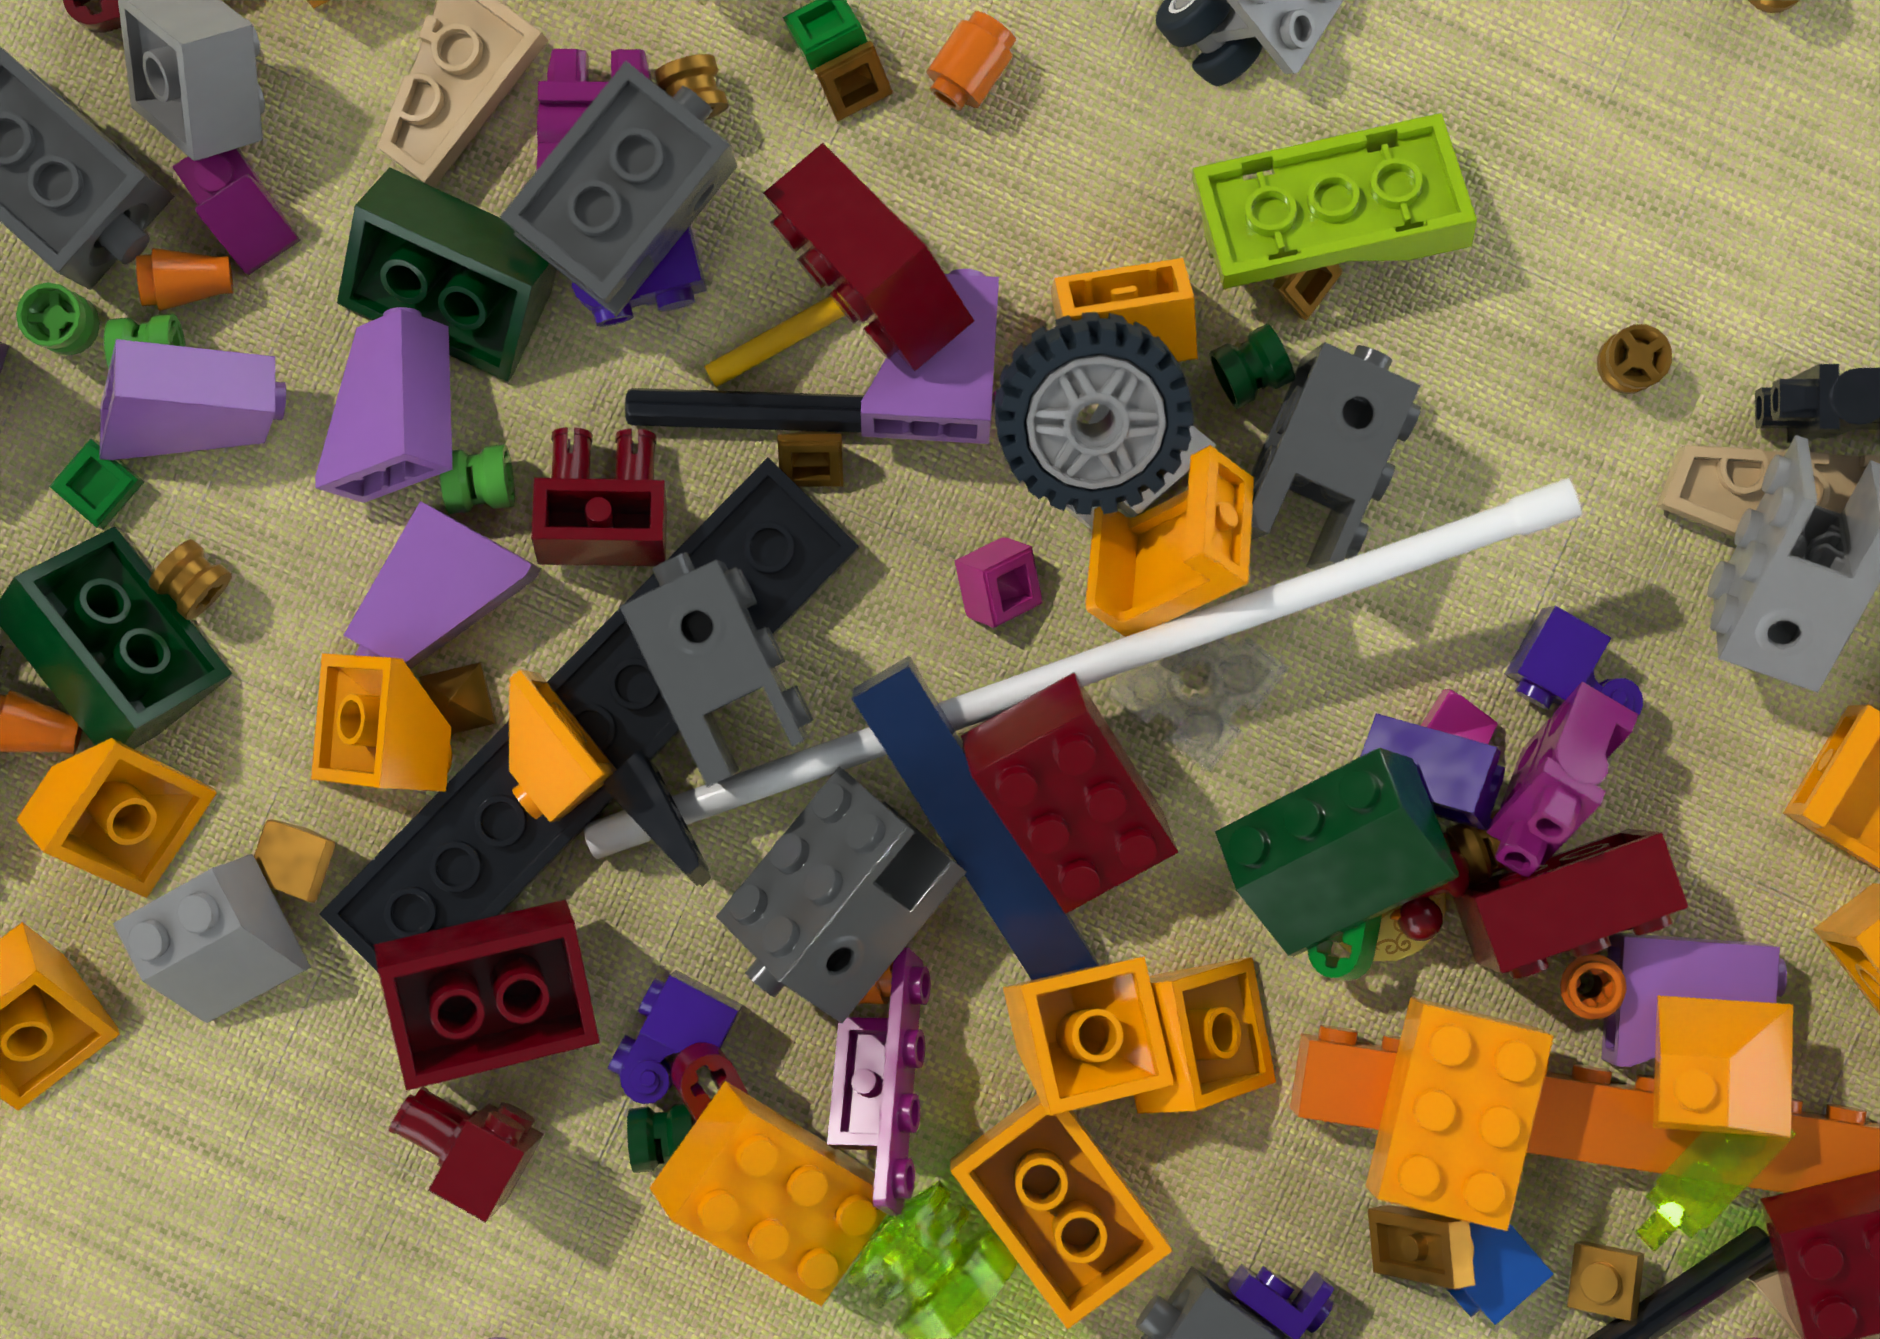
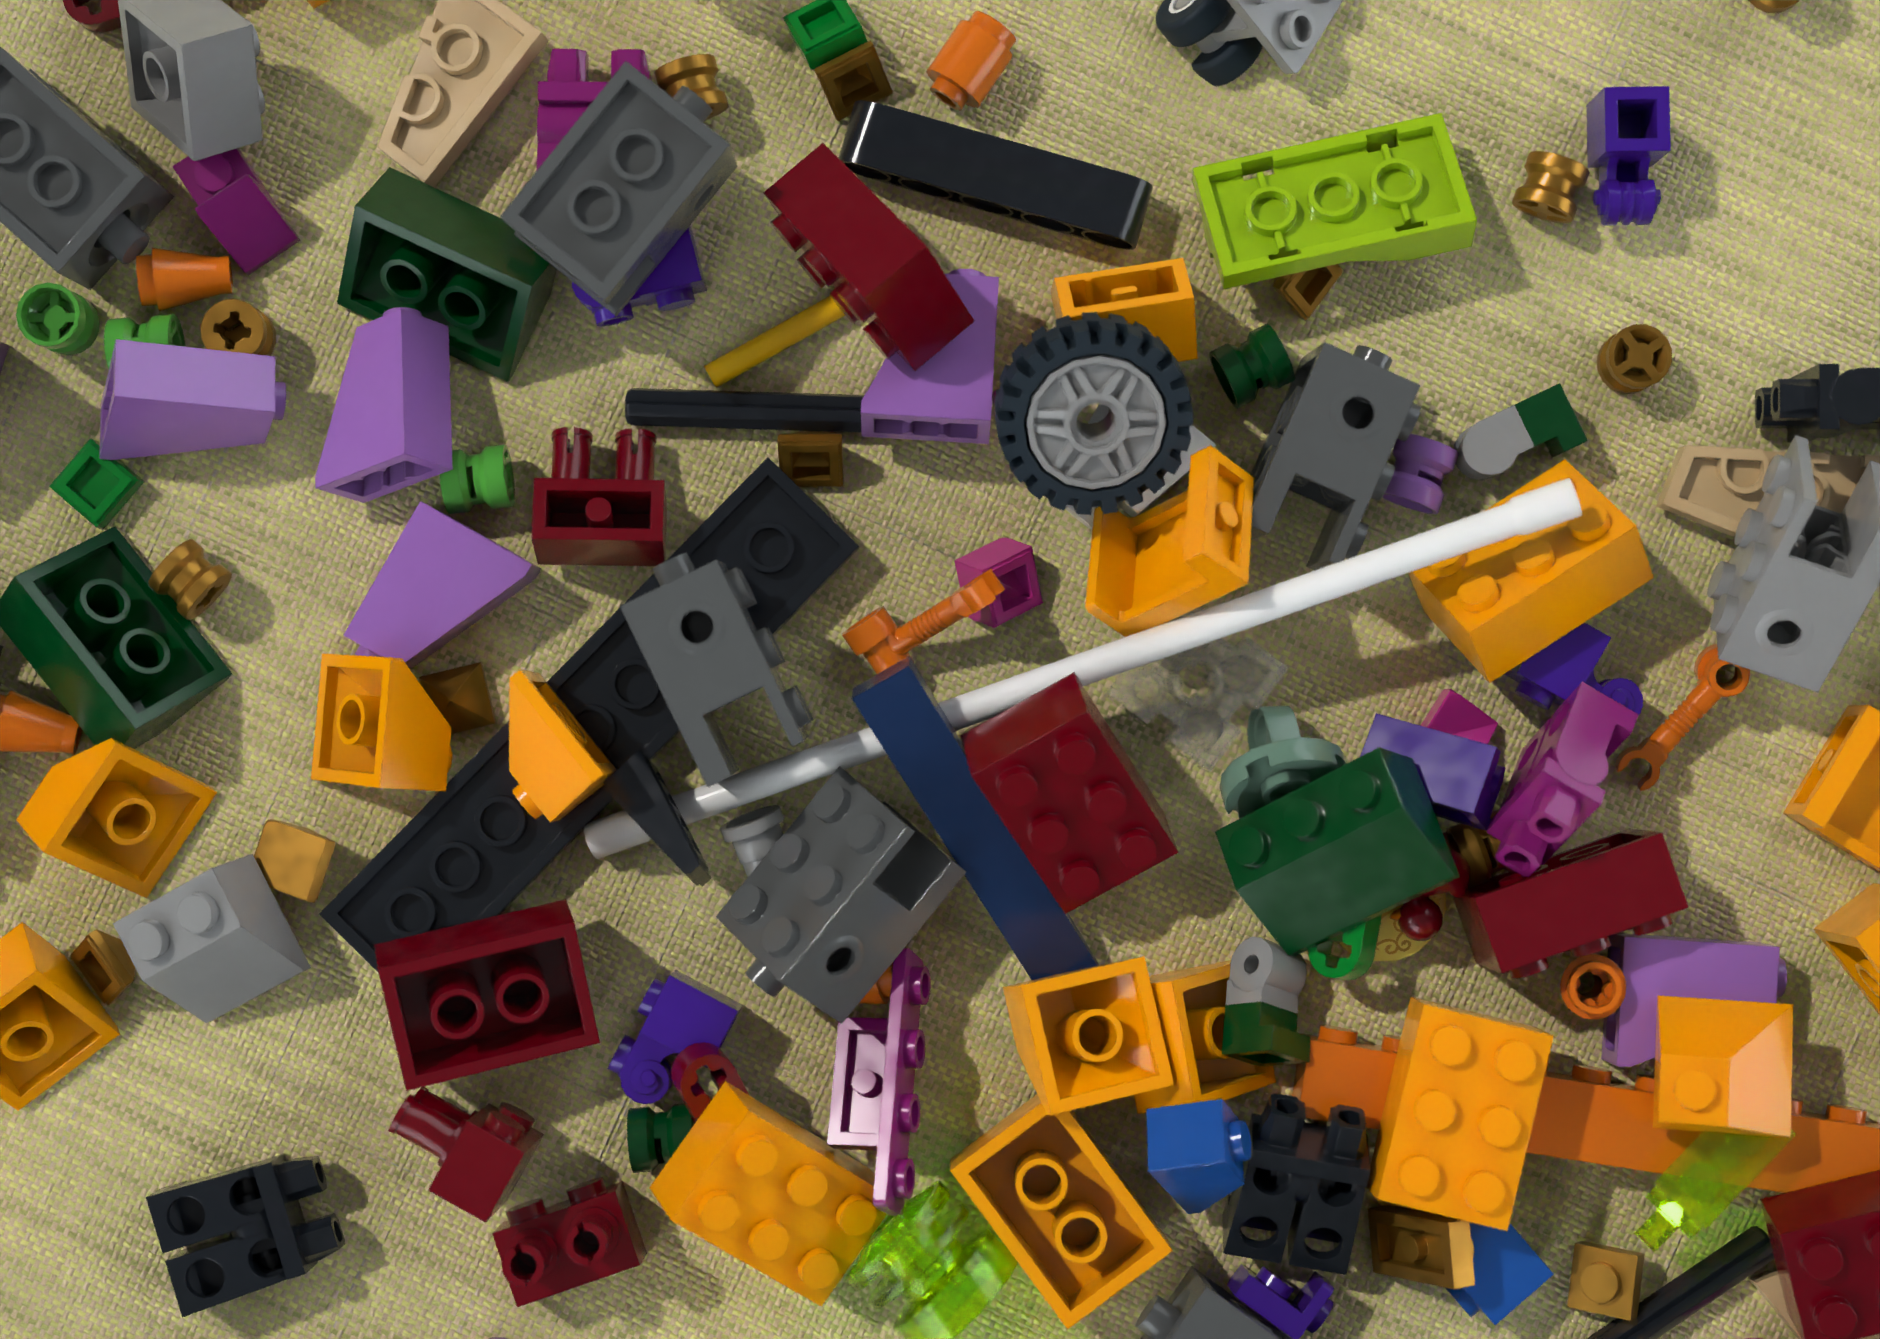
(105, 965): none -> pearl gold slope
(252, 336): none -> pearl gold wheel
(265, 1227): none -> black hips
(569, 1241): none -> dark red brick
(754, 835): none -> light grey piece
(886, 643): none -> orange brick
(995, 175): none -> black beam
(1197, 1152): none -> blue slope
(1264, 1005): none -> leg
(1276, 761): none -> sand green tile
(1300, 1186): none -> black hips
(1419, 473): none -> medium lavender wheel
(1496, 441): none -> leg
(1537, 586): none -> light orange brick
(1550, 187): none -> pearl gold wheel
(1624, 138): none -> dark purple brick
(1697, 703): none -> orange brick

